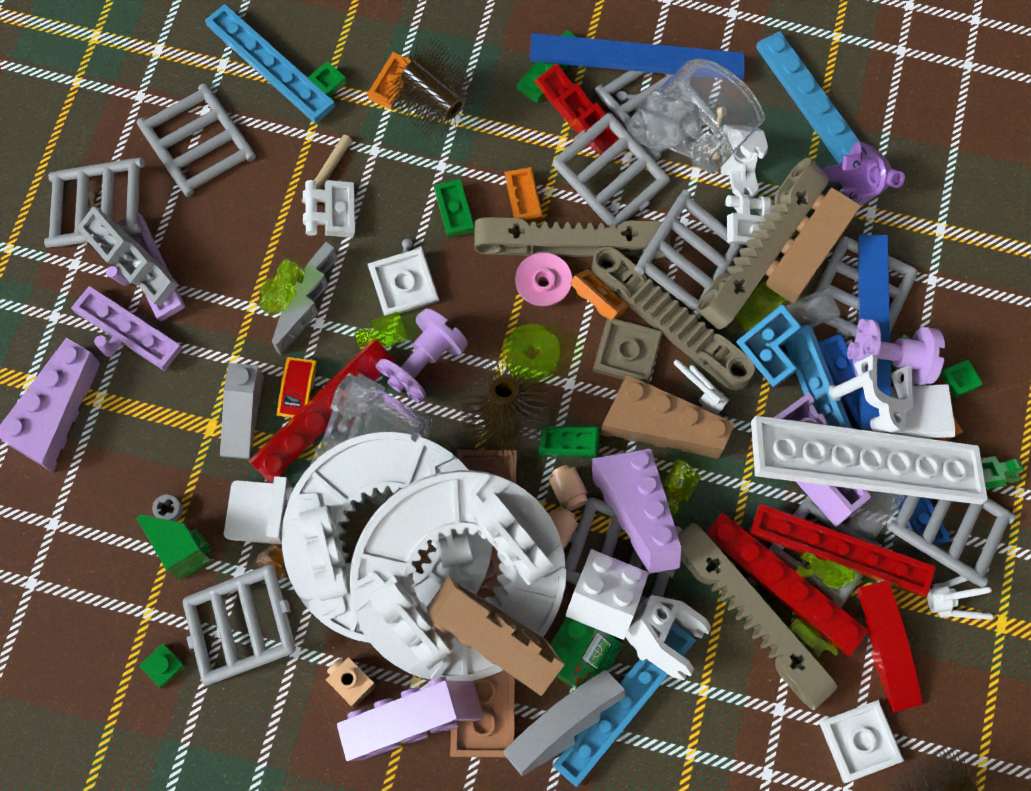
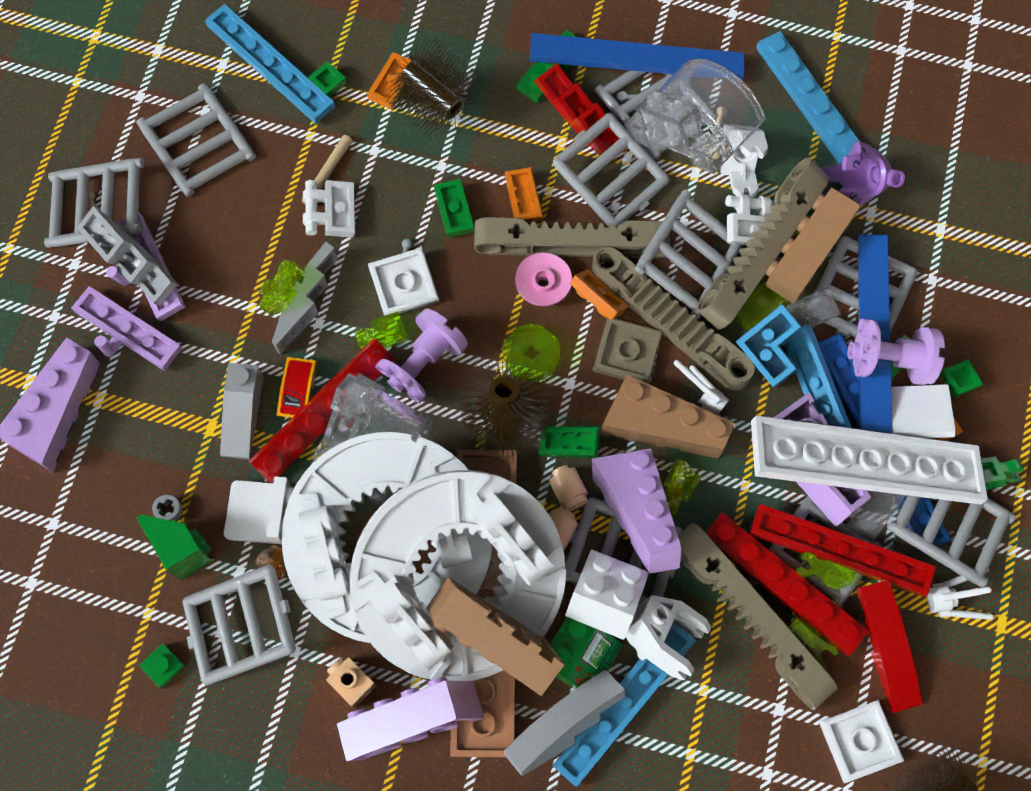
(891, 410): white piece -> none

